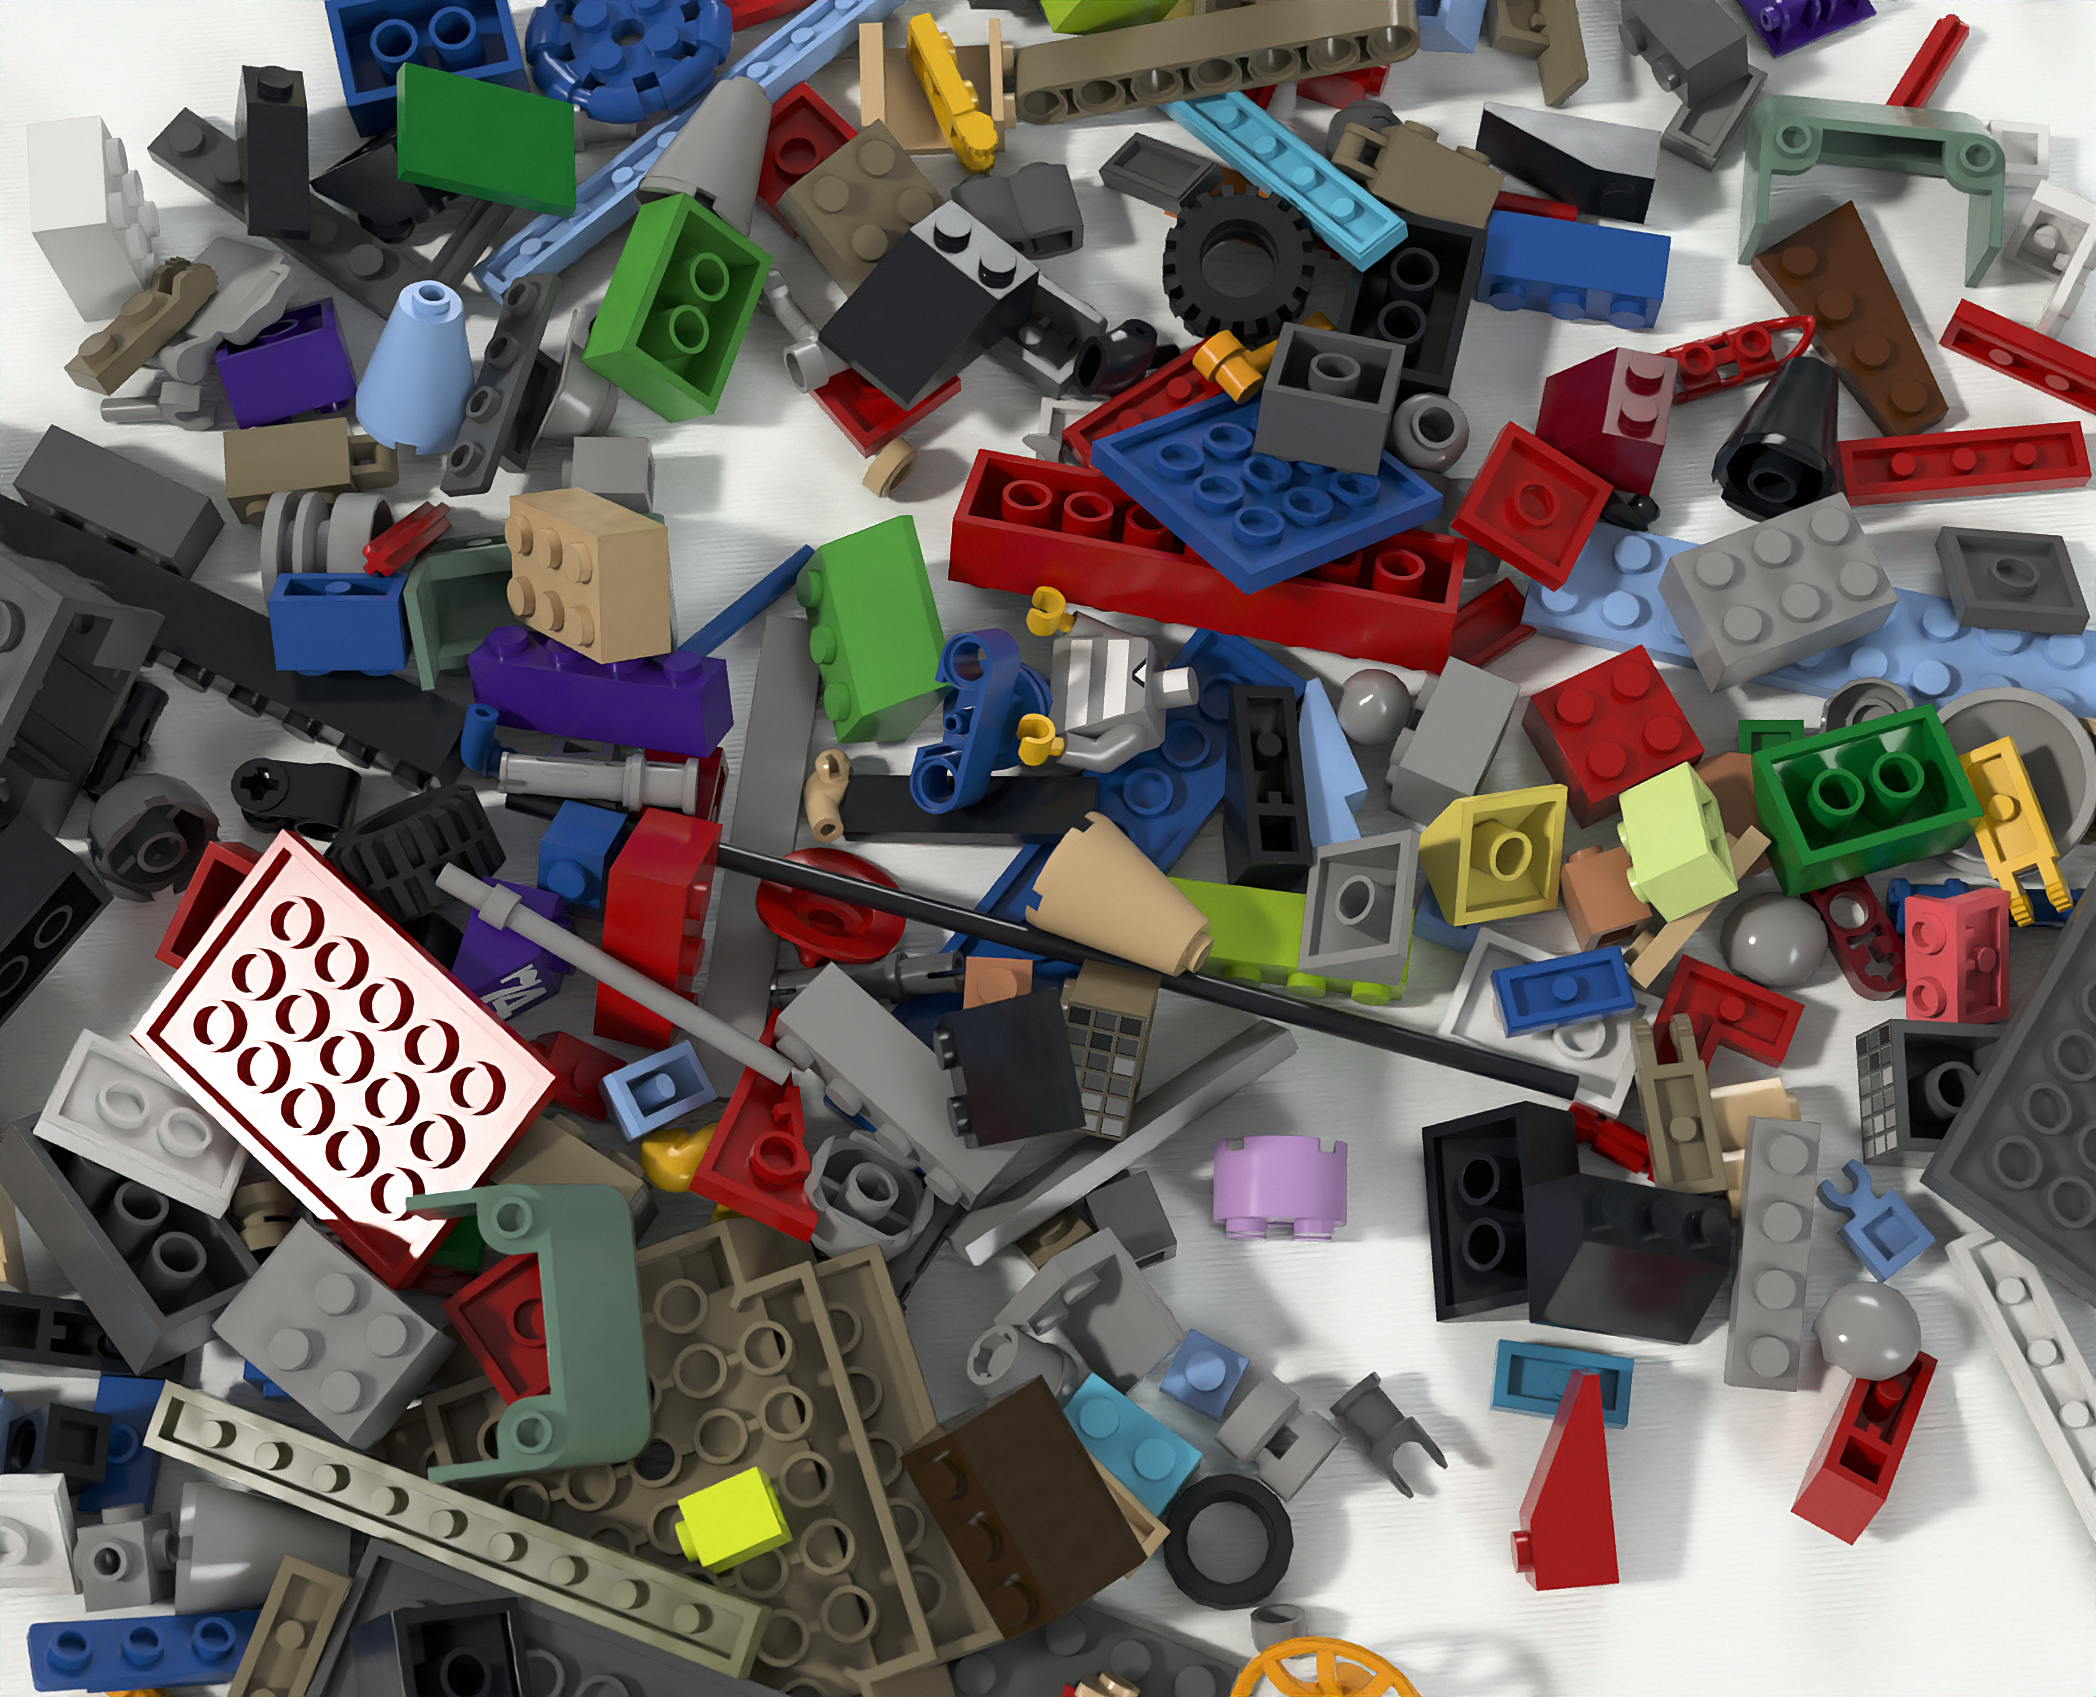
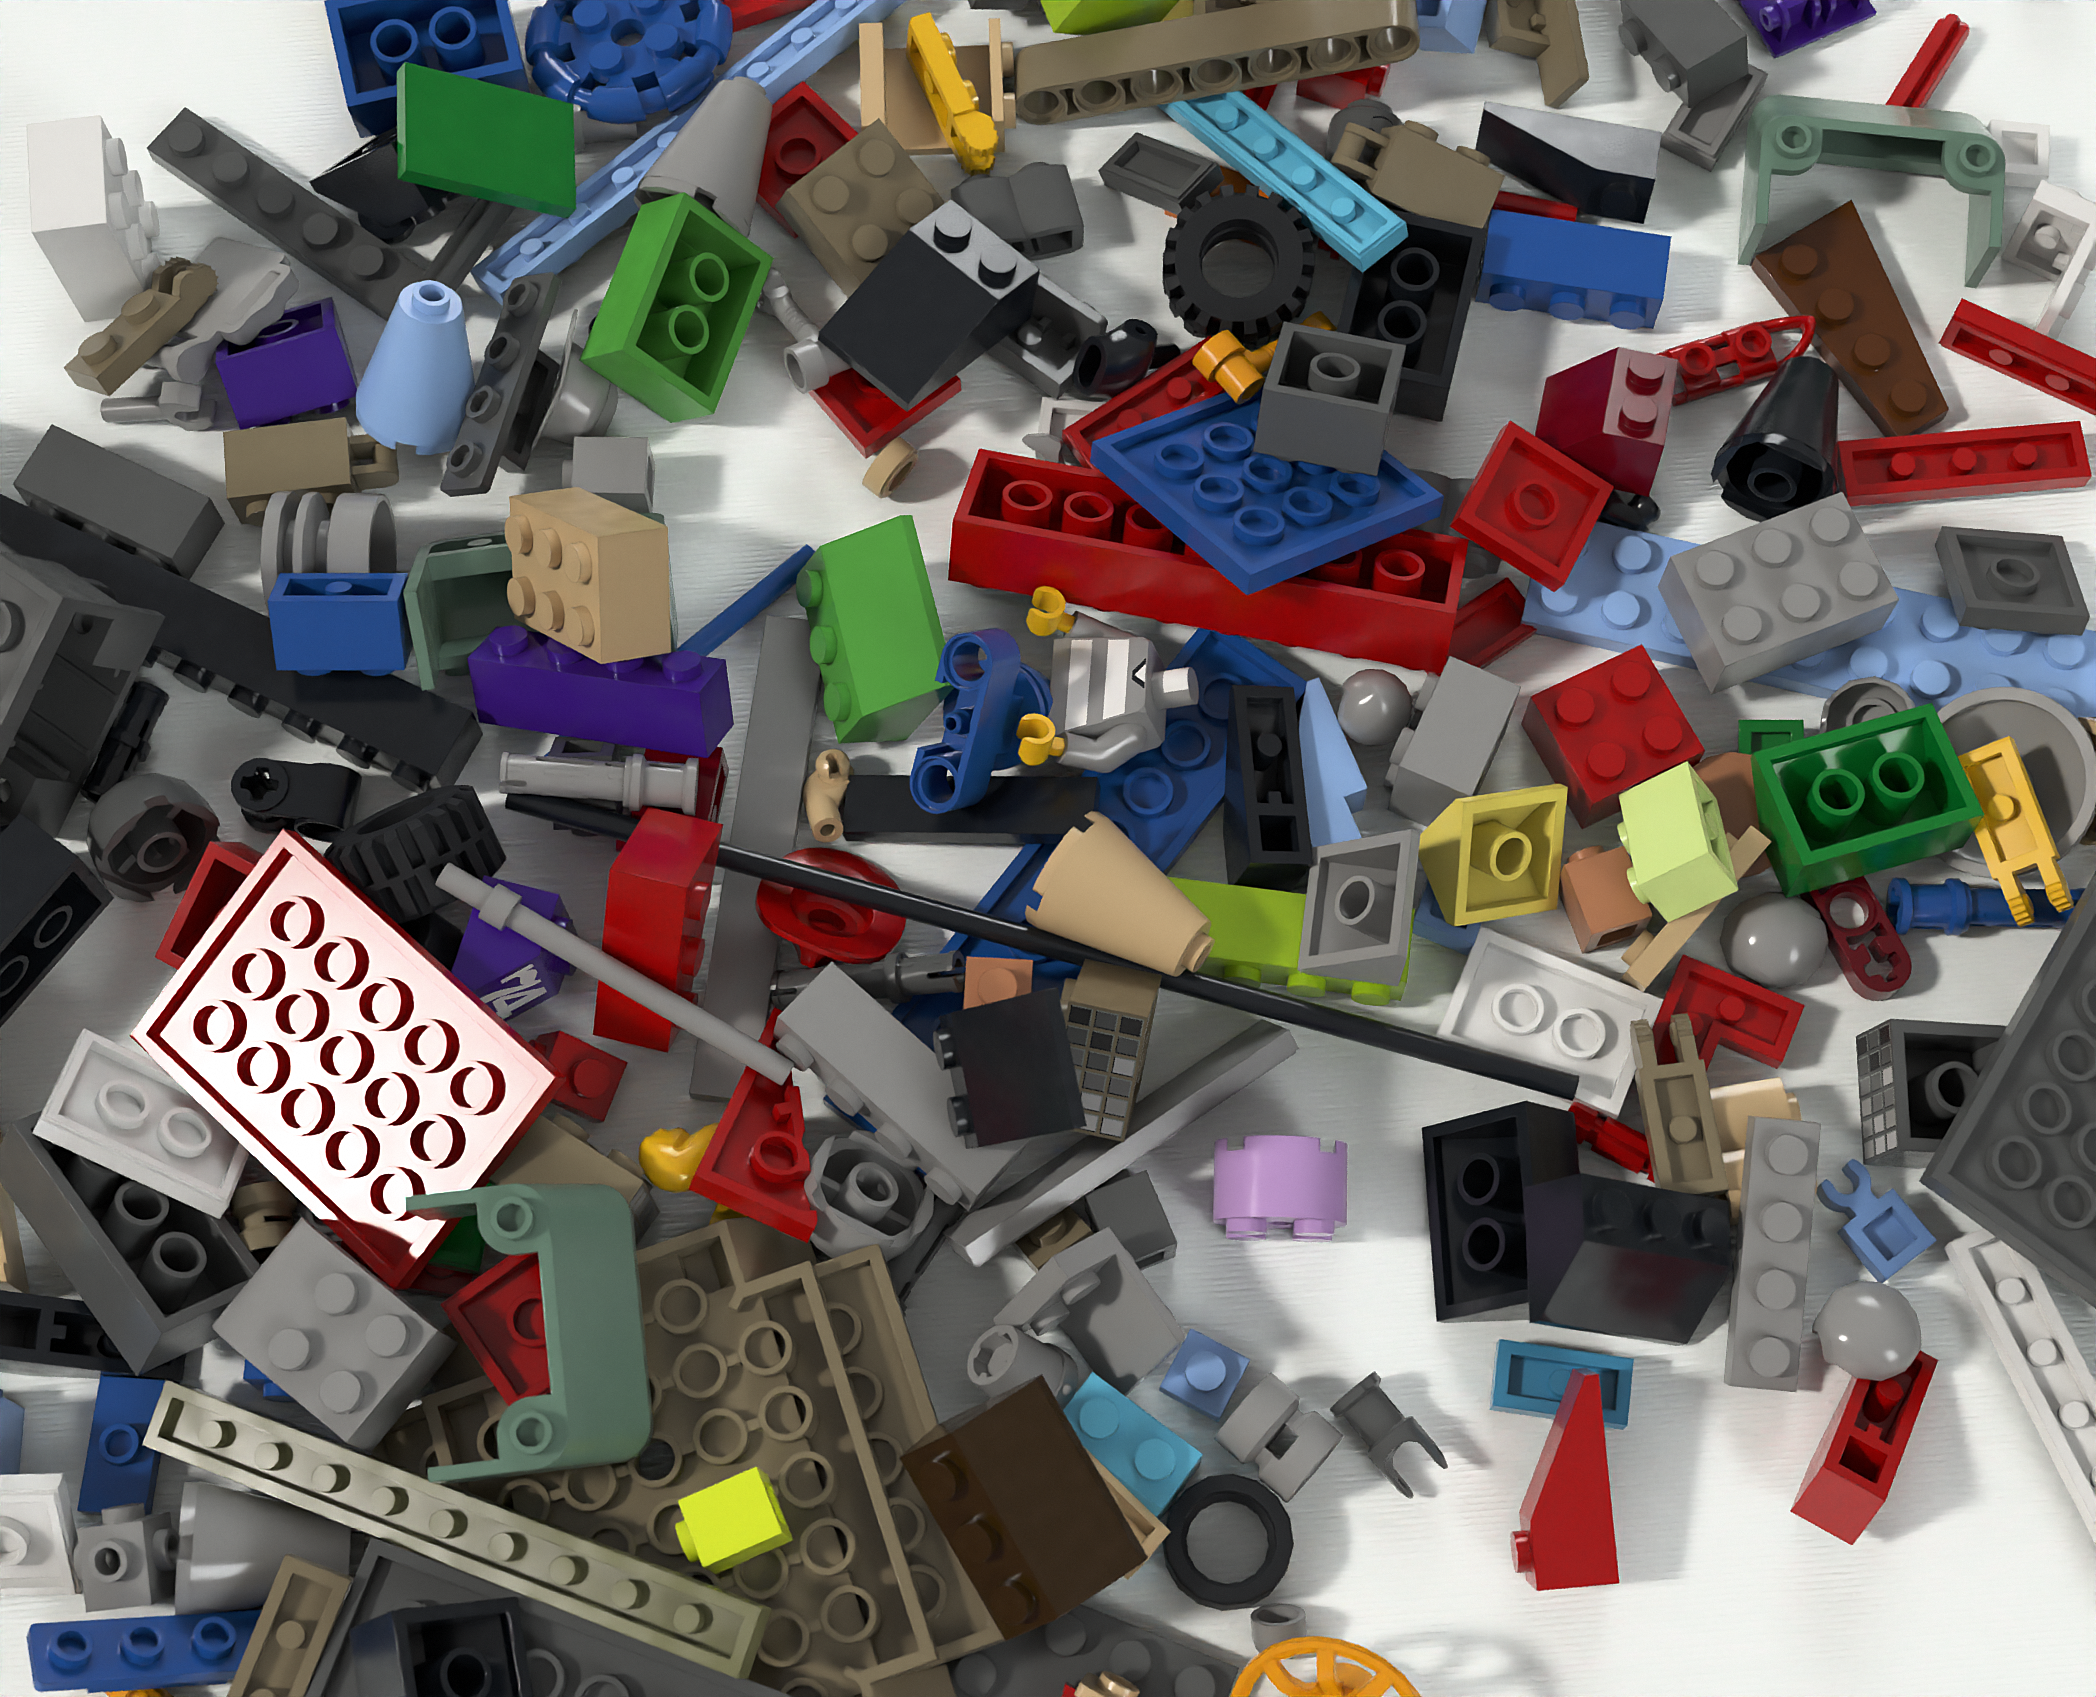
(60, 1441): black brick -> none
(273, 152): black slope -> none
(406, 539): red axle -> none
(478, 746): blue arm -> none
(578, 857): blue slope -> none
(655, 1091): light blue slope -> none
(1428, 433): light grey head -> none
(1563, 991): blue plate -> none
(1958, 957): coral bracket -> none

